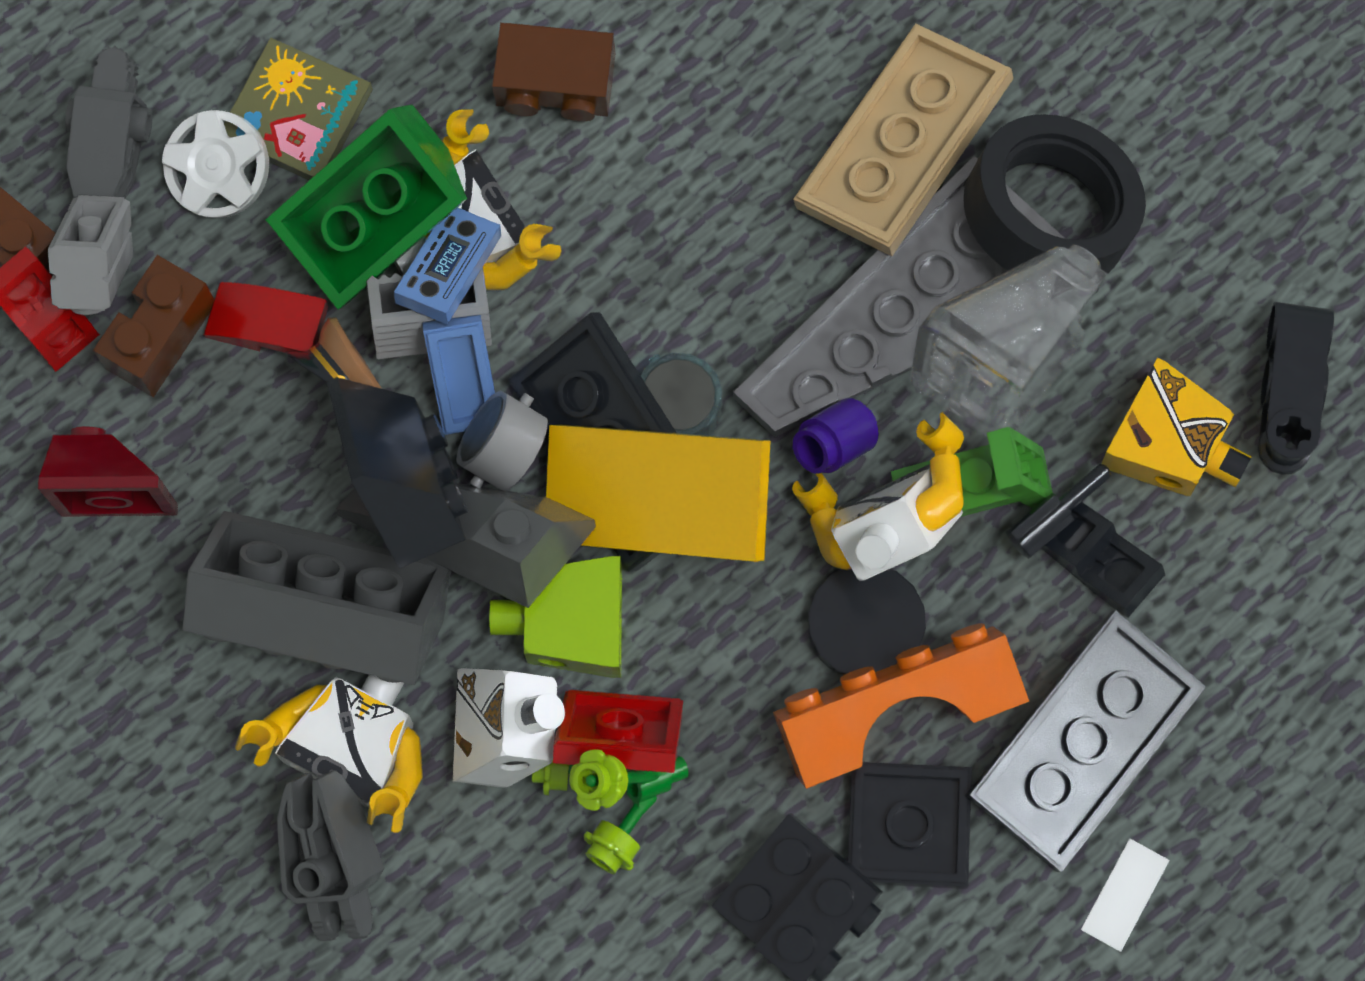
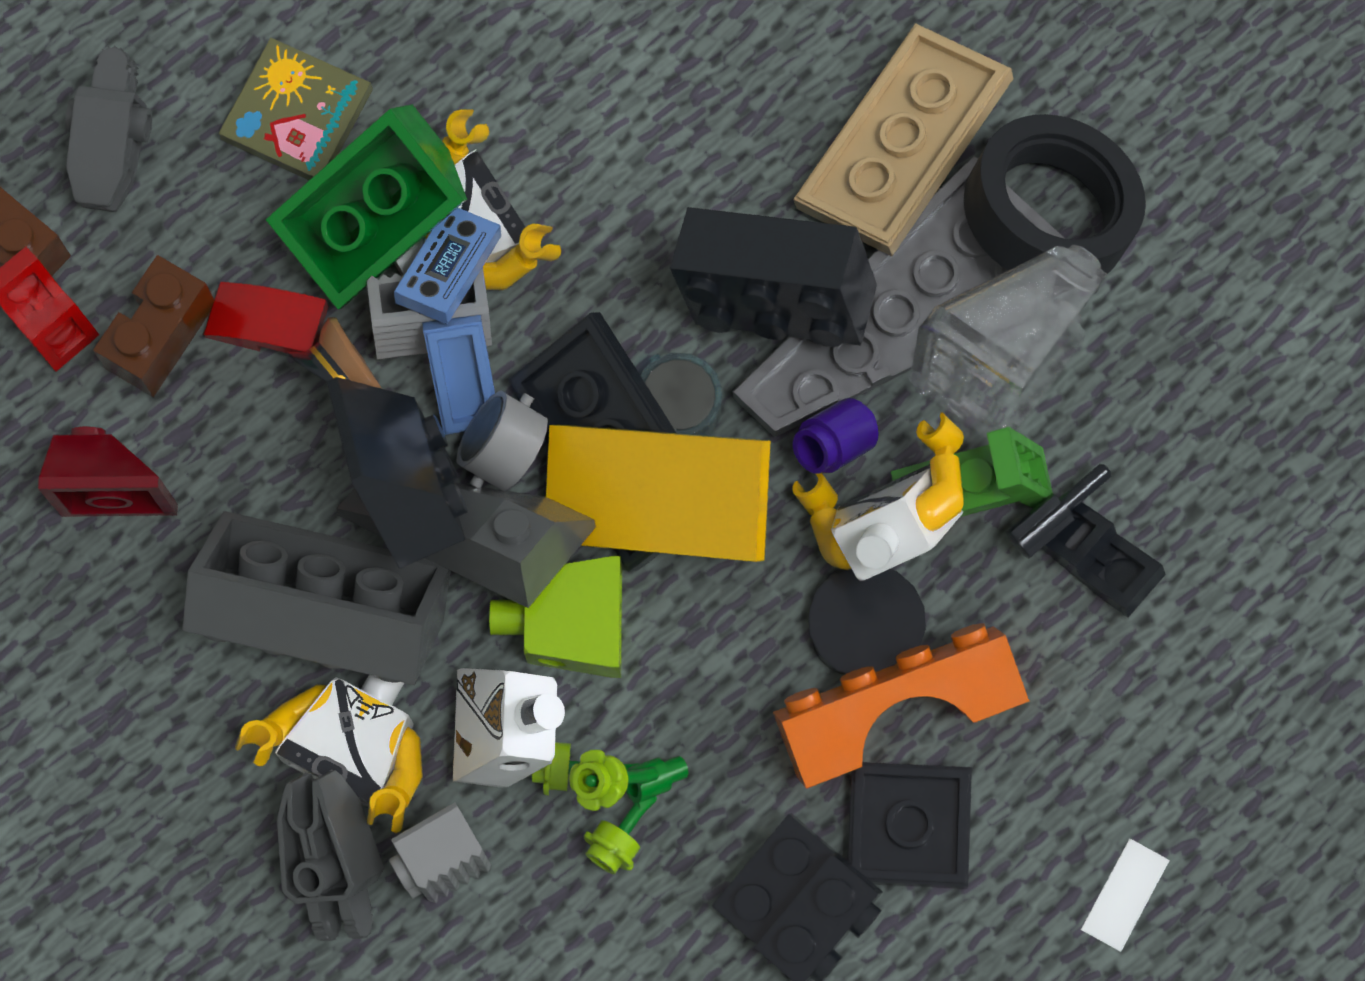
(90, 253): light grey brick -> none
(215, 164): white wheel -> none
(438, 855): none -> light grey brick
(554, 70): reddish brown brick -> none
(630, 727): red tile -> none
(774, 276): none -> black brick
(1085, 741): tile -> none
(1175, 435): yellow torso -> none
(1294, 384): black piece -> none

